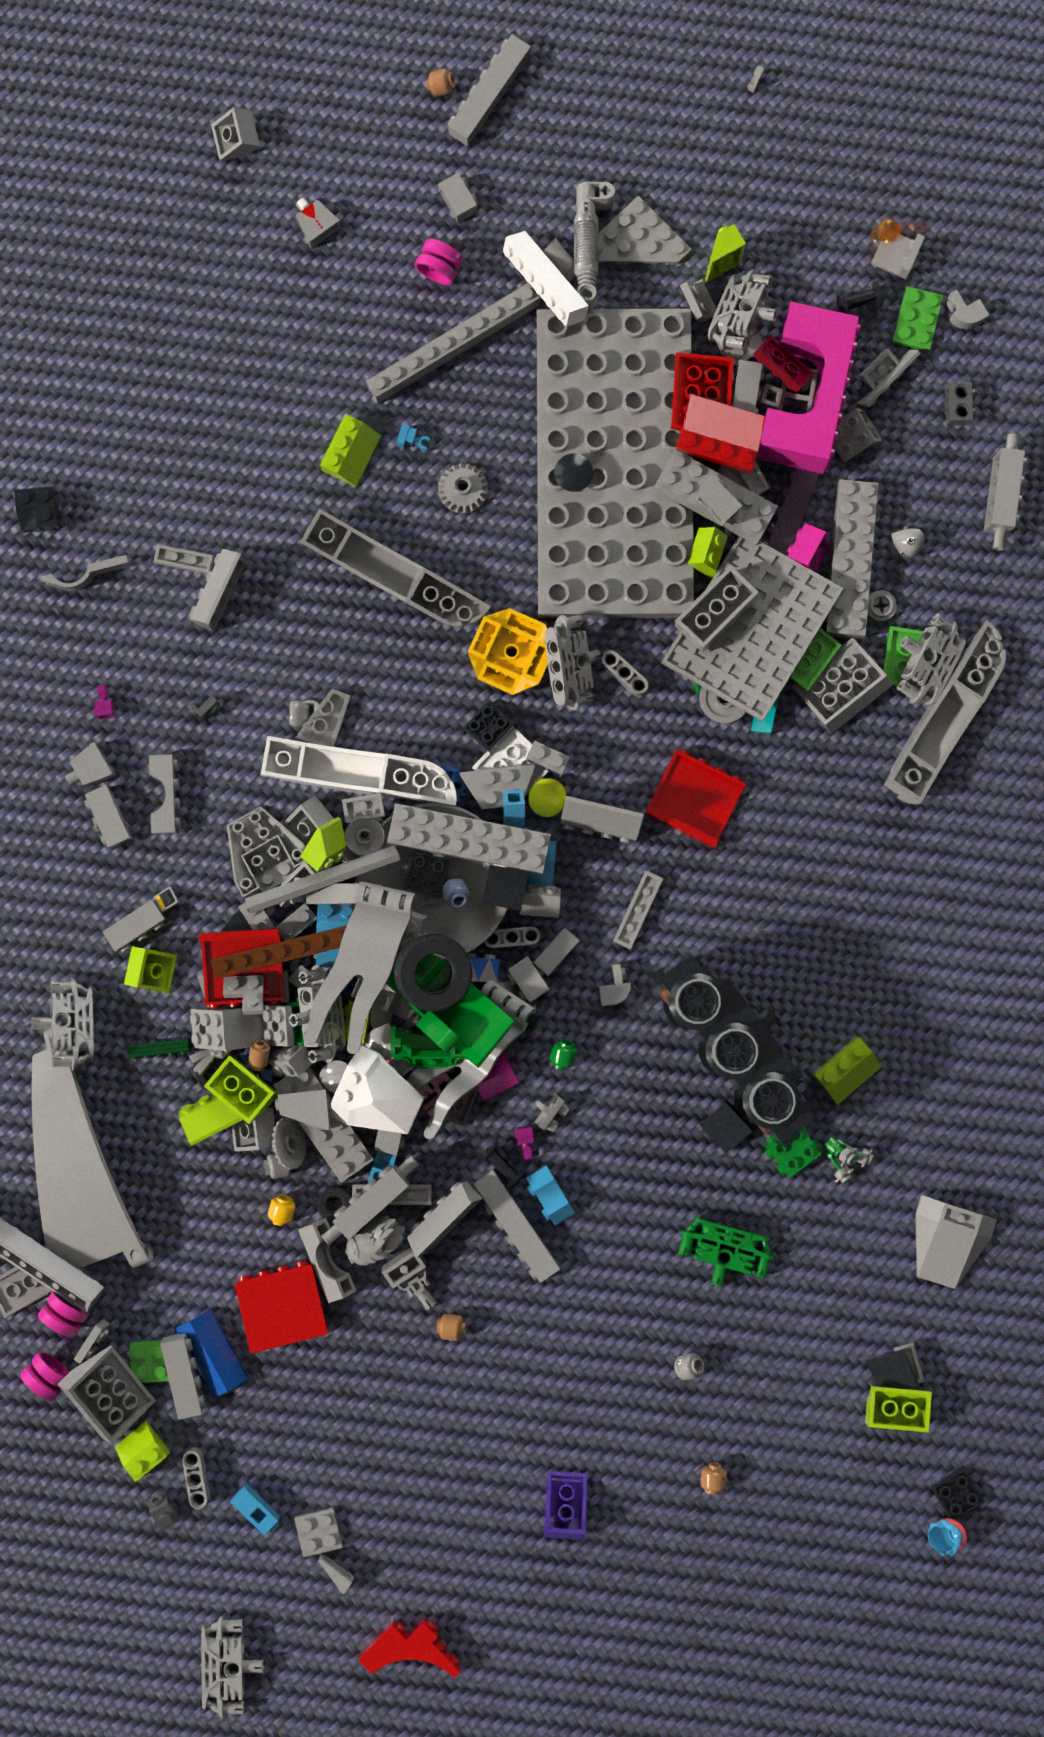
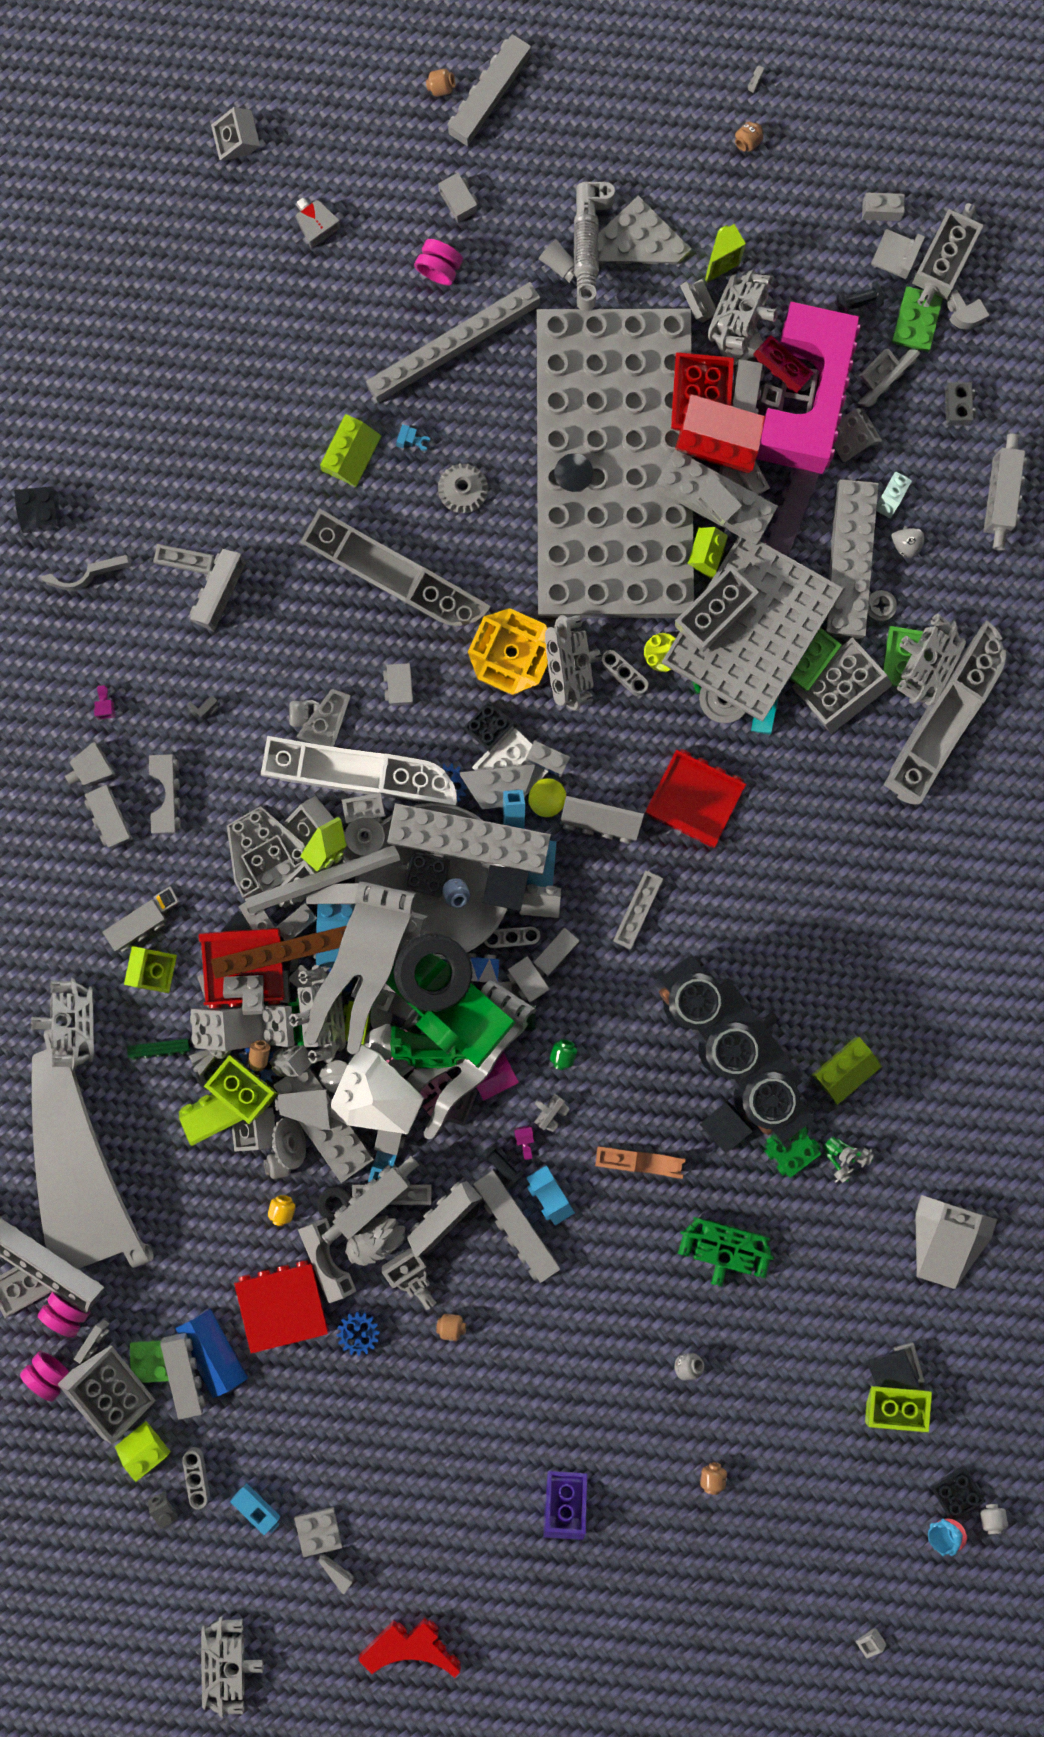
(370, 1333): none -> blue gear
(399, 684): none -> light grey brick
(545, 278): white brick -> none
(619, 991): light grey brick -> none
(639, 1162): none -> nougat piece
(656, 650): none -> neon yellow dish
(749, 136): none -> medium nougat head
(809, 547): dark pink slope -> none
(871, 1643): none -> light grey slope
(883, 206): none -> light grey brick
(886, 231): clear orange animal -> none
(893, 494): none -> light aqua bracket
(947, 254): none -> light grey brick
(994, 1519): none -> light grey head

